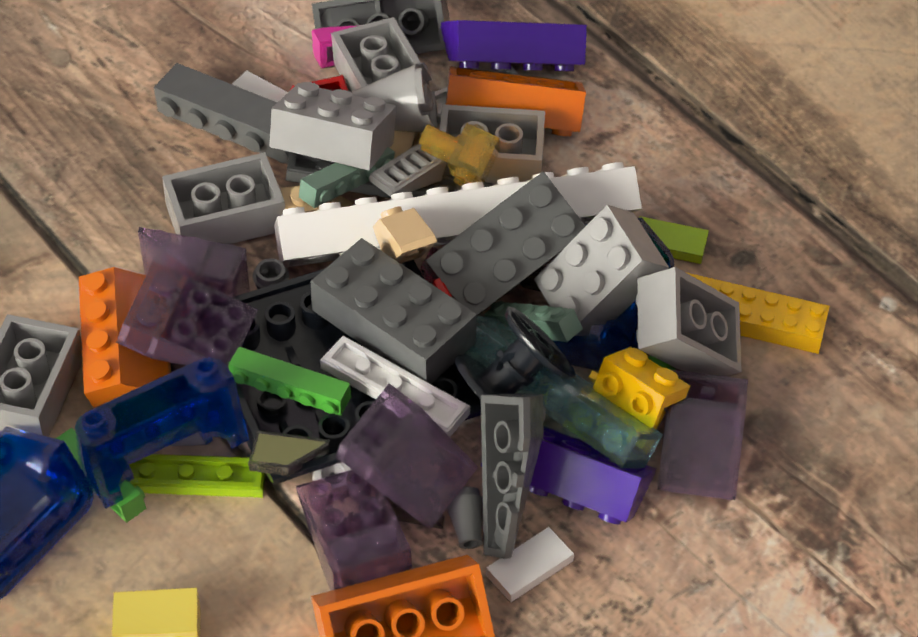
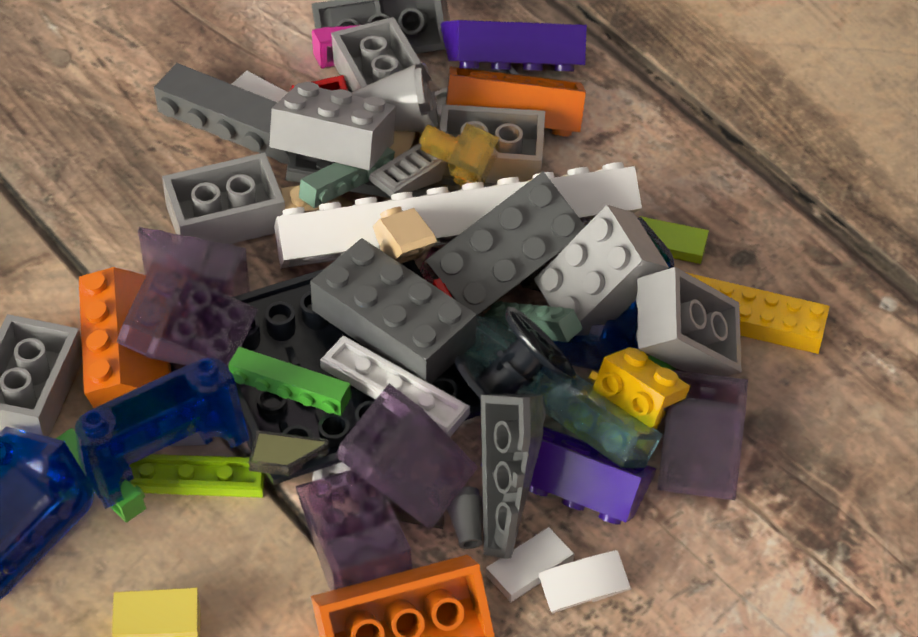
(269, 273): dark grey cone -> none
(584, 581): none -> white slope

